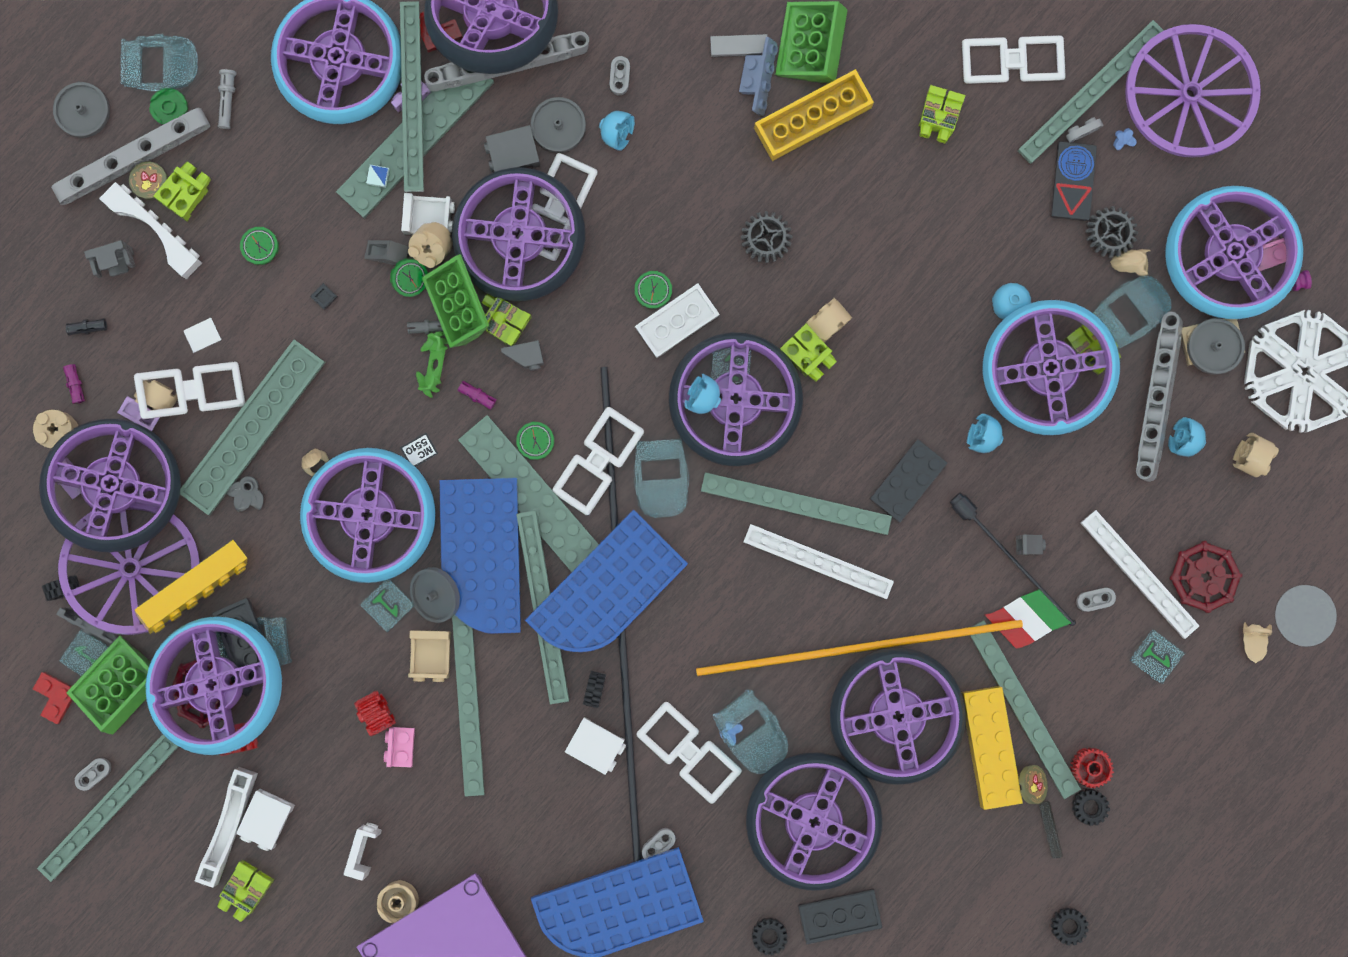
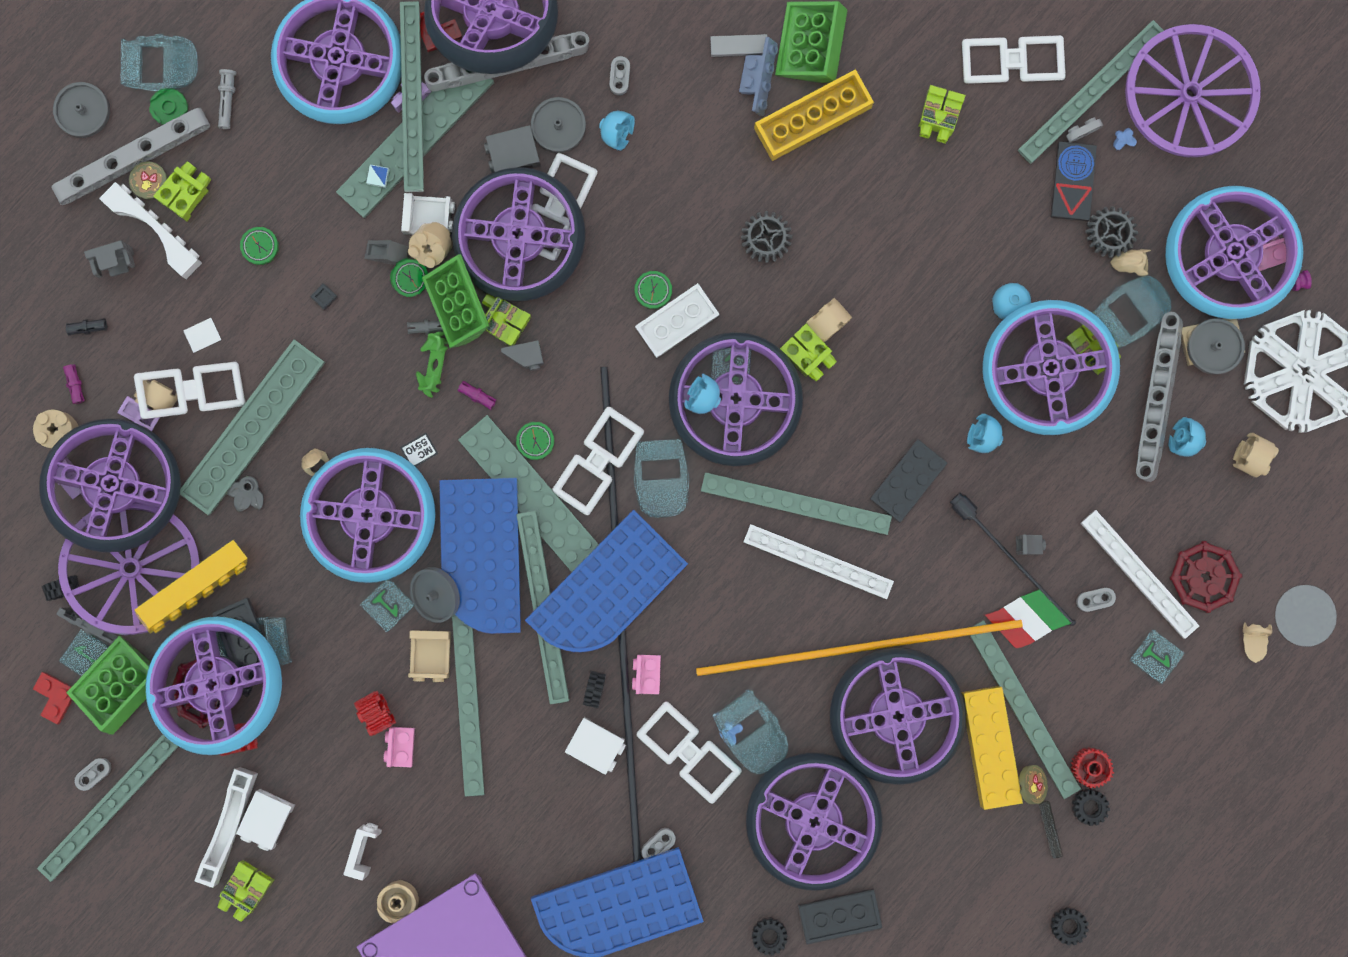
(648, 674): none -> bright pink bracket

